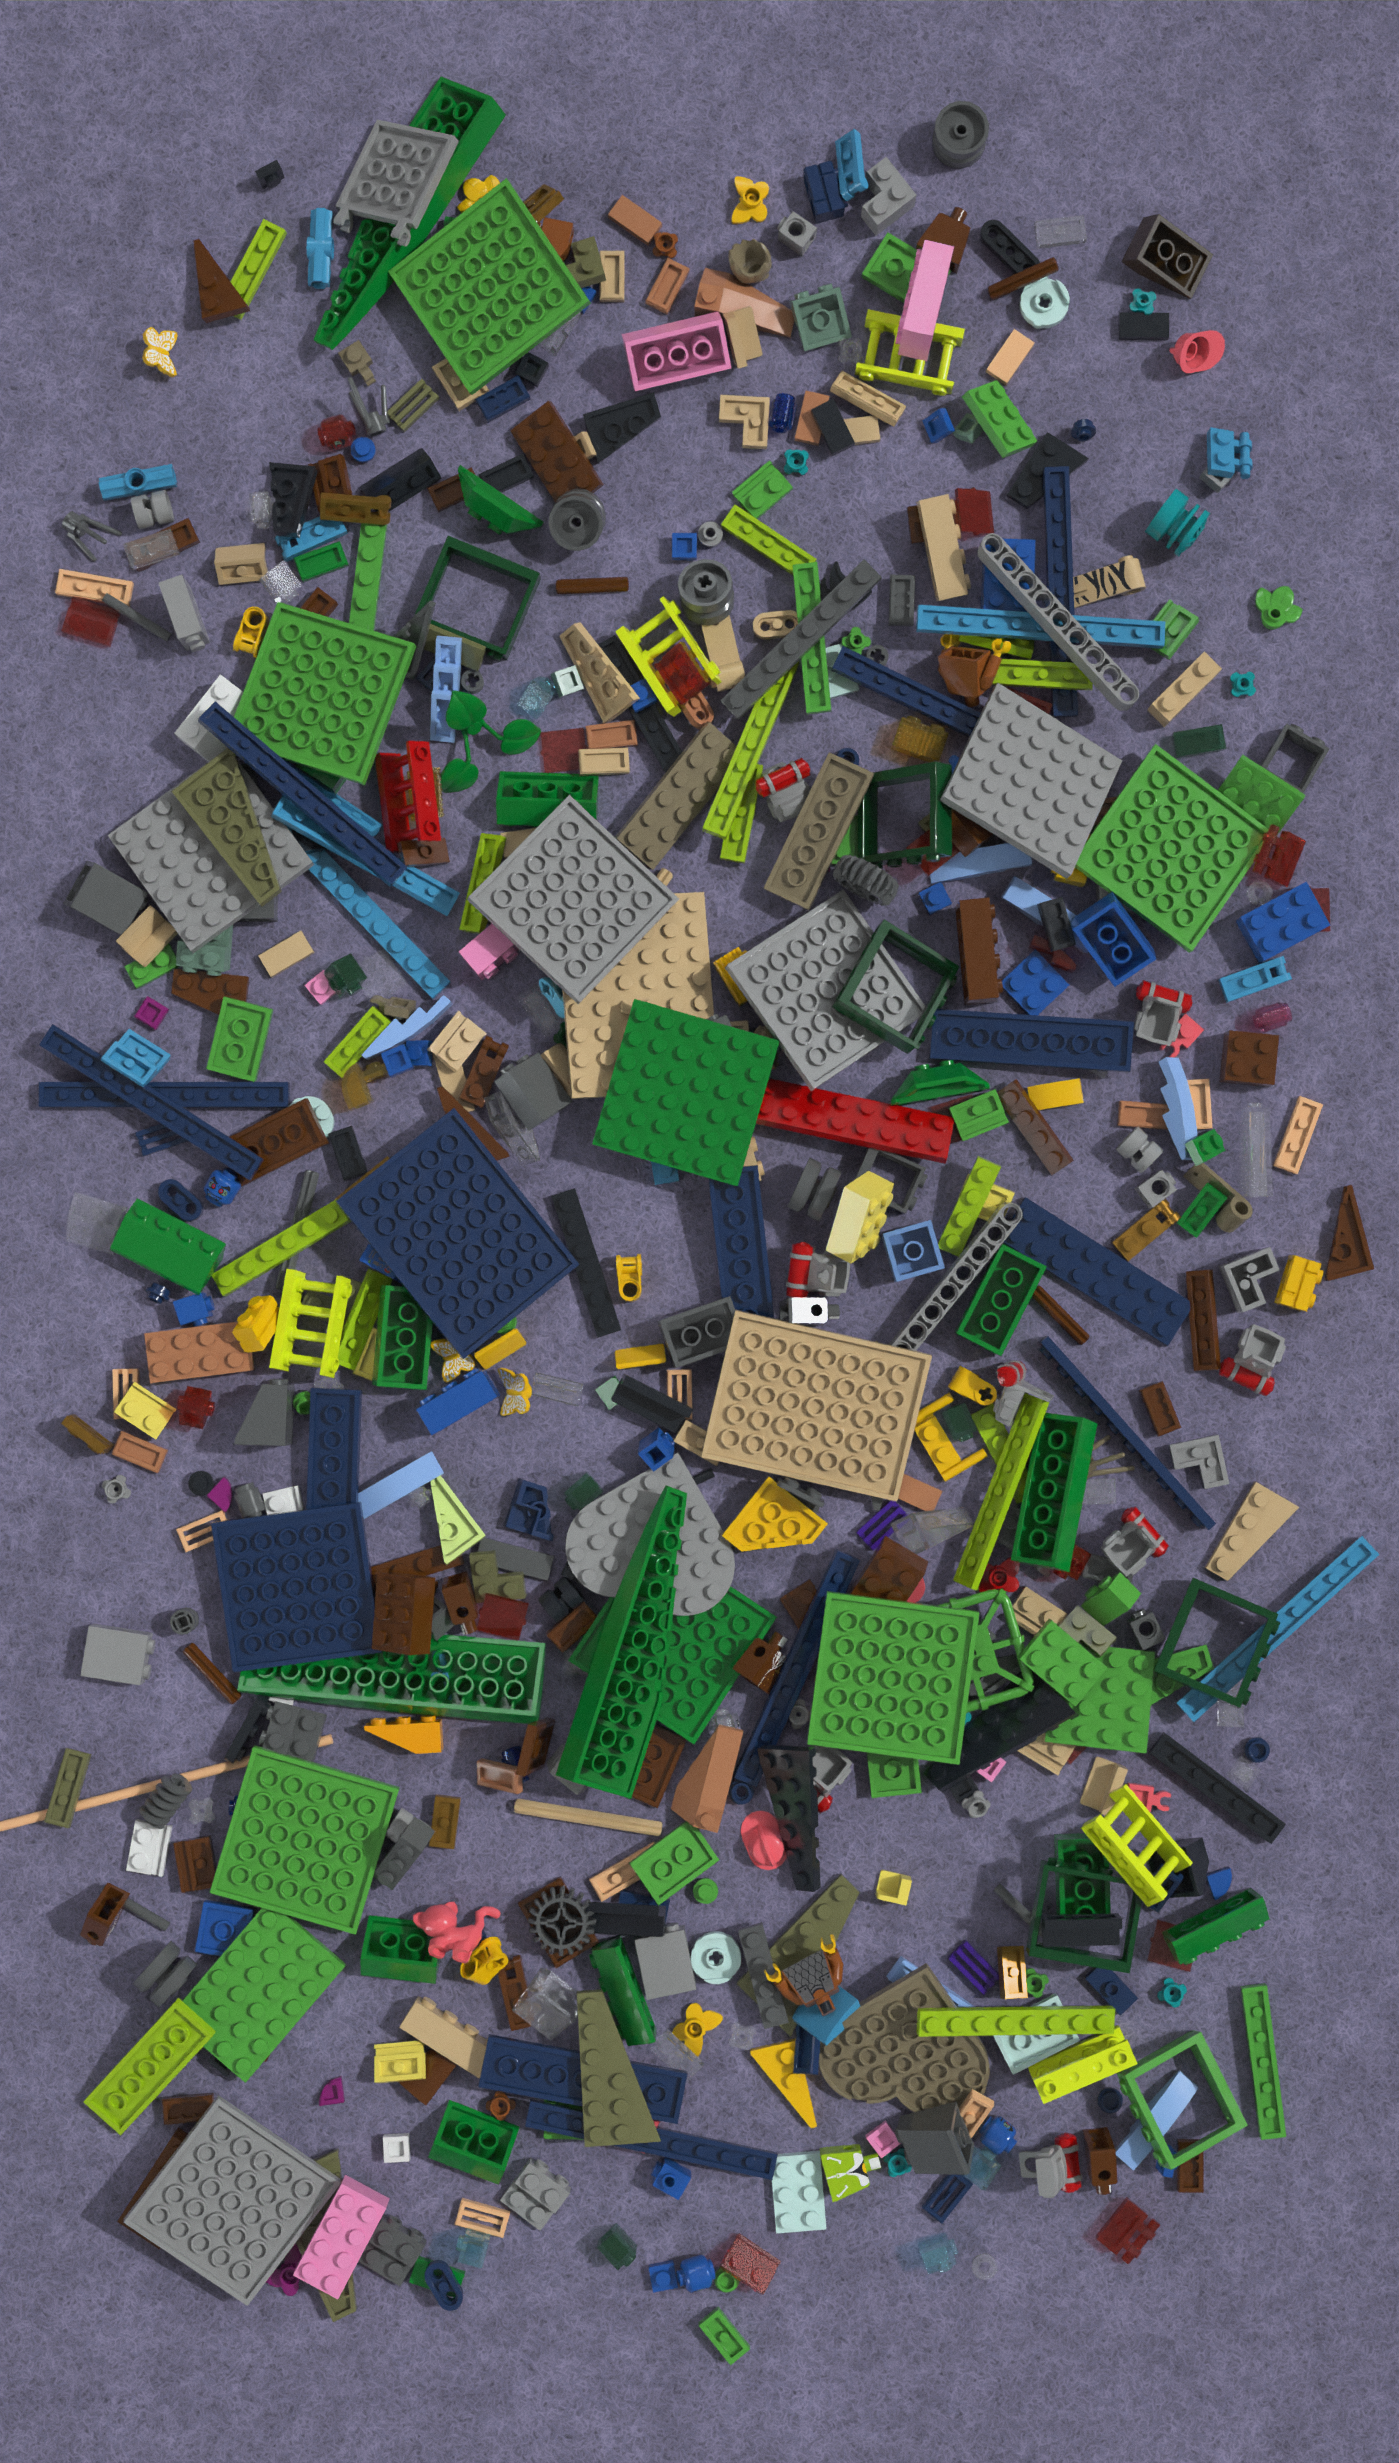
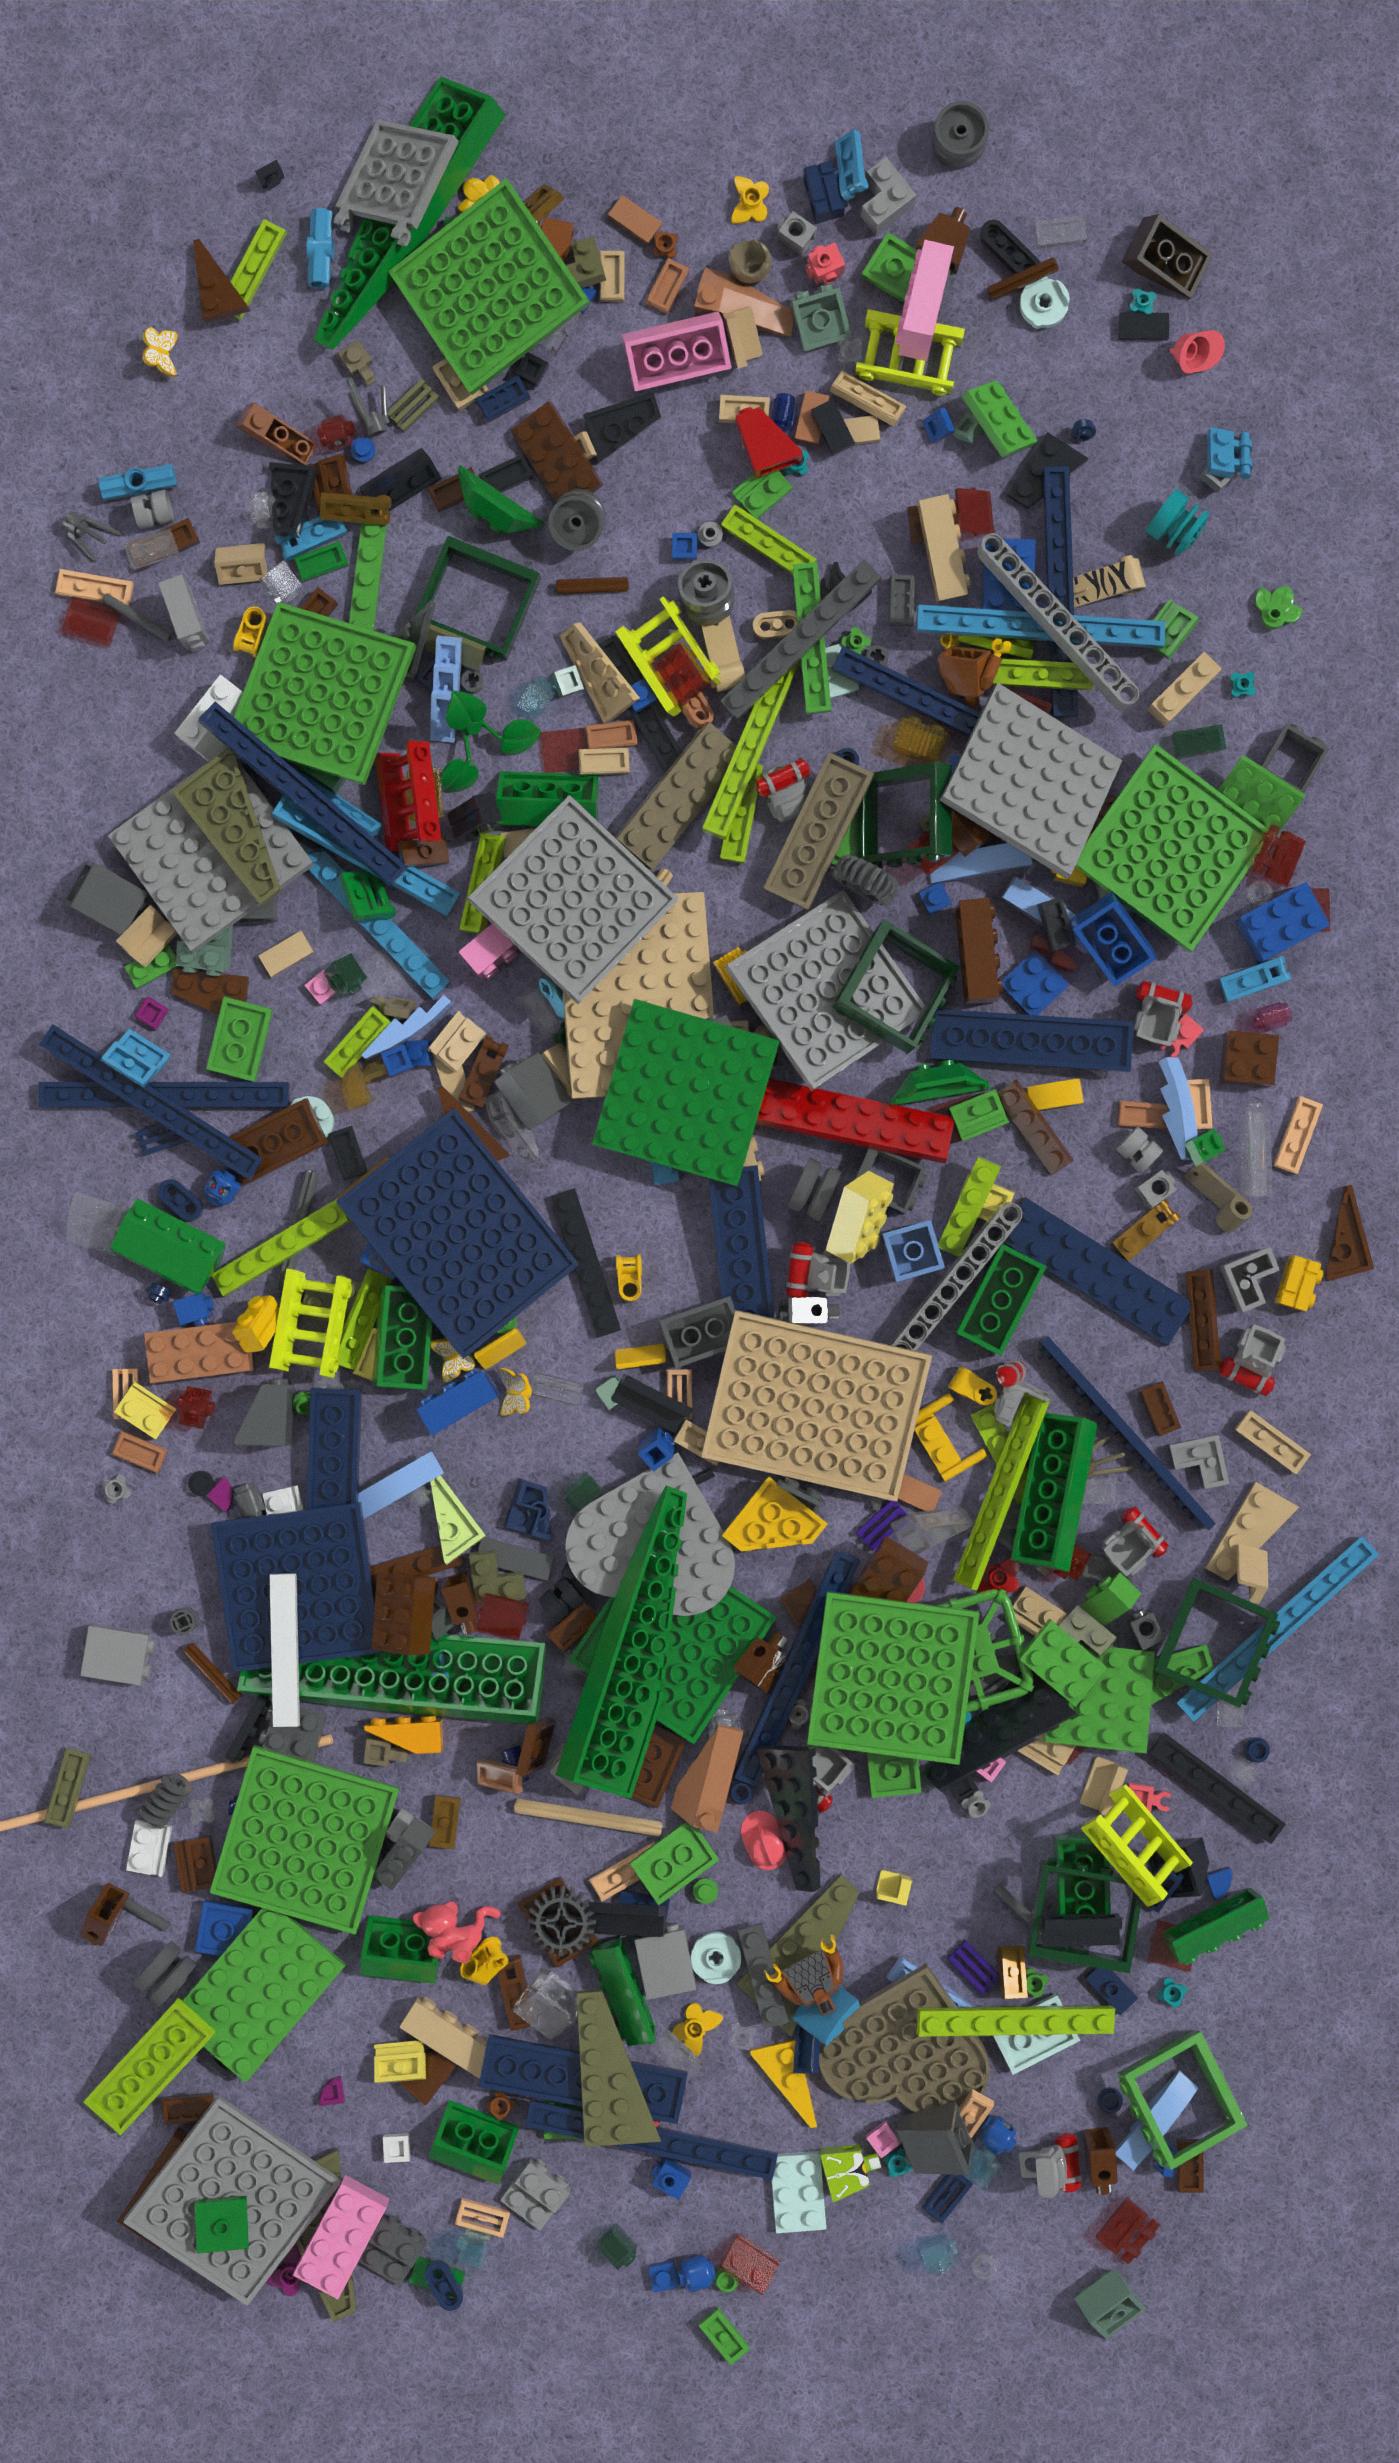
(82, 1430): pearl gold plate -> none
(184, 1539): light nougat tile -> none
(221, 2224): none -> green plate
(275, 433): none -> dark orange slope
(284, 1650): none -> white tile
(361, 898): none -> green plate
(380, 1752): none -> dark tan plate
(474, 817): none -> black brick
(765, 443): none -> red slope
(825, 264): none -> coral brick
(959, 1422): clear green brick -> none
(1010, 357): light nougat tile -> none
(1060, 1315): reddish brown axle -> none
(1082, 2064): neon yellow fence -> none
(1109, 2303): none -> sand green slope
(1202, 1210): green plate -> none
(1253, 1571): none -> tan panel
(1263, 2061): bright green plate -> none
(1272, 1442): none -> tan plate

